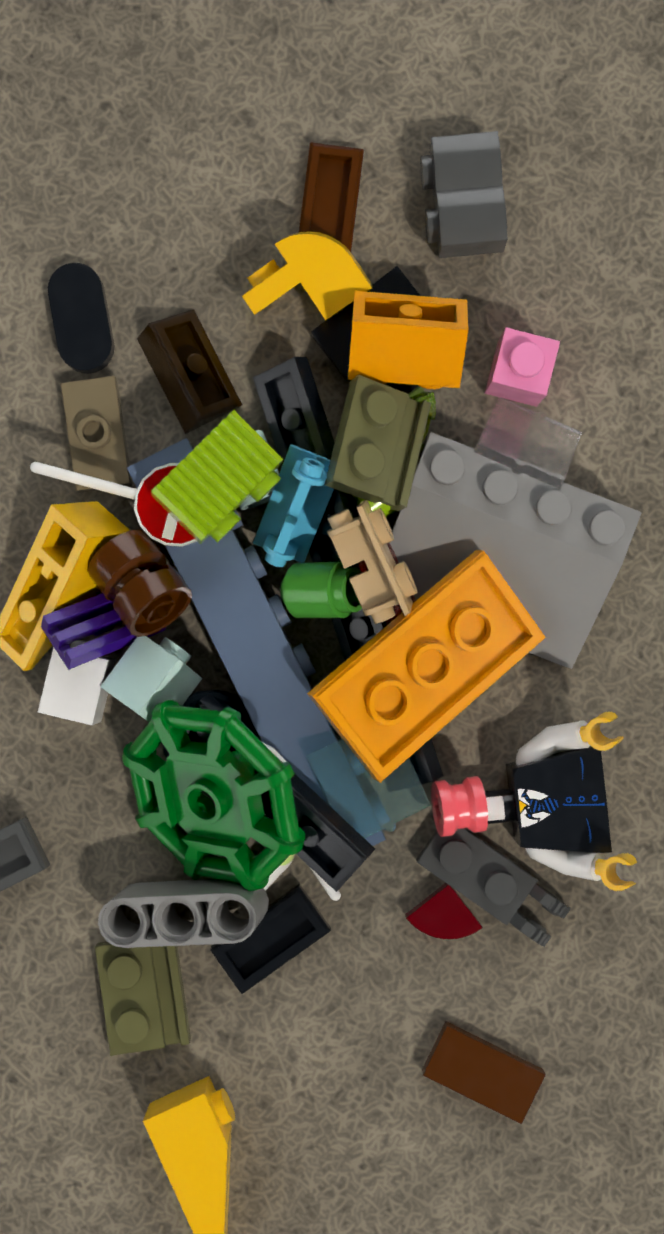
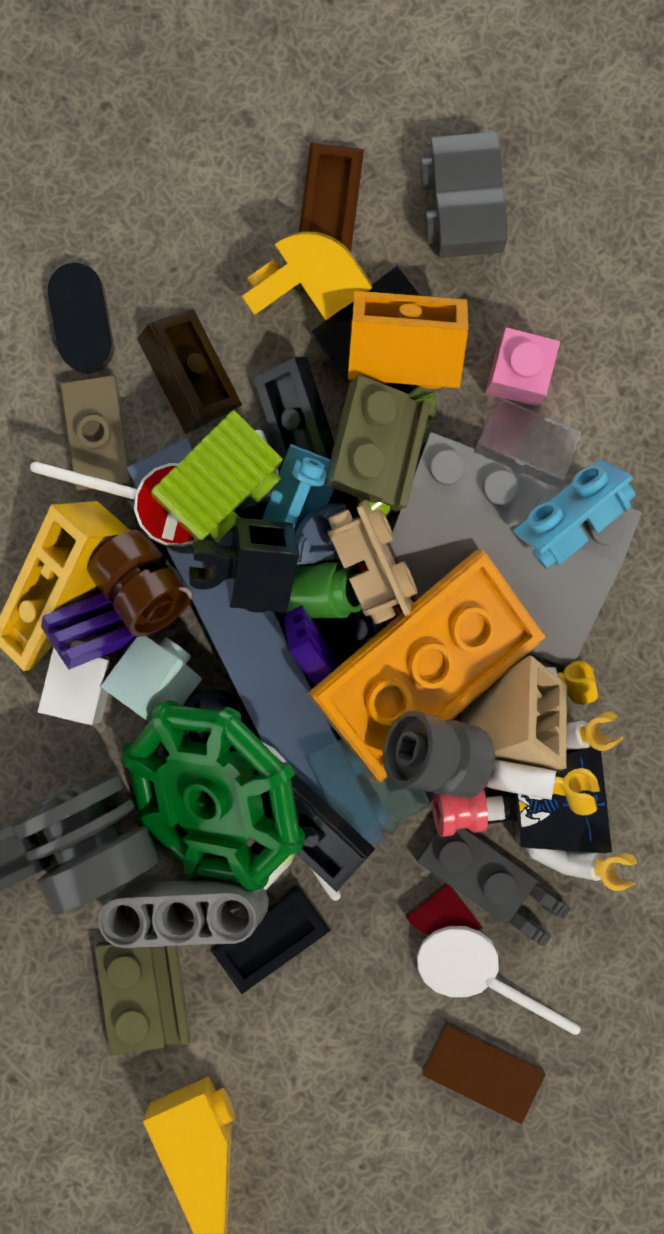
(86, 844): none -> dark grey wheel
(256, 565): none -> black brick
(309, 645): none -> dark purple tile
(312, 535): none -> sand blue tile
(438, 755): none -> dark grey wheel
(465, 963): none -> white piece
(529, 730): none -> tan torso
(595, 495): none -> medium azure hinge

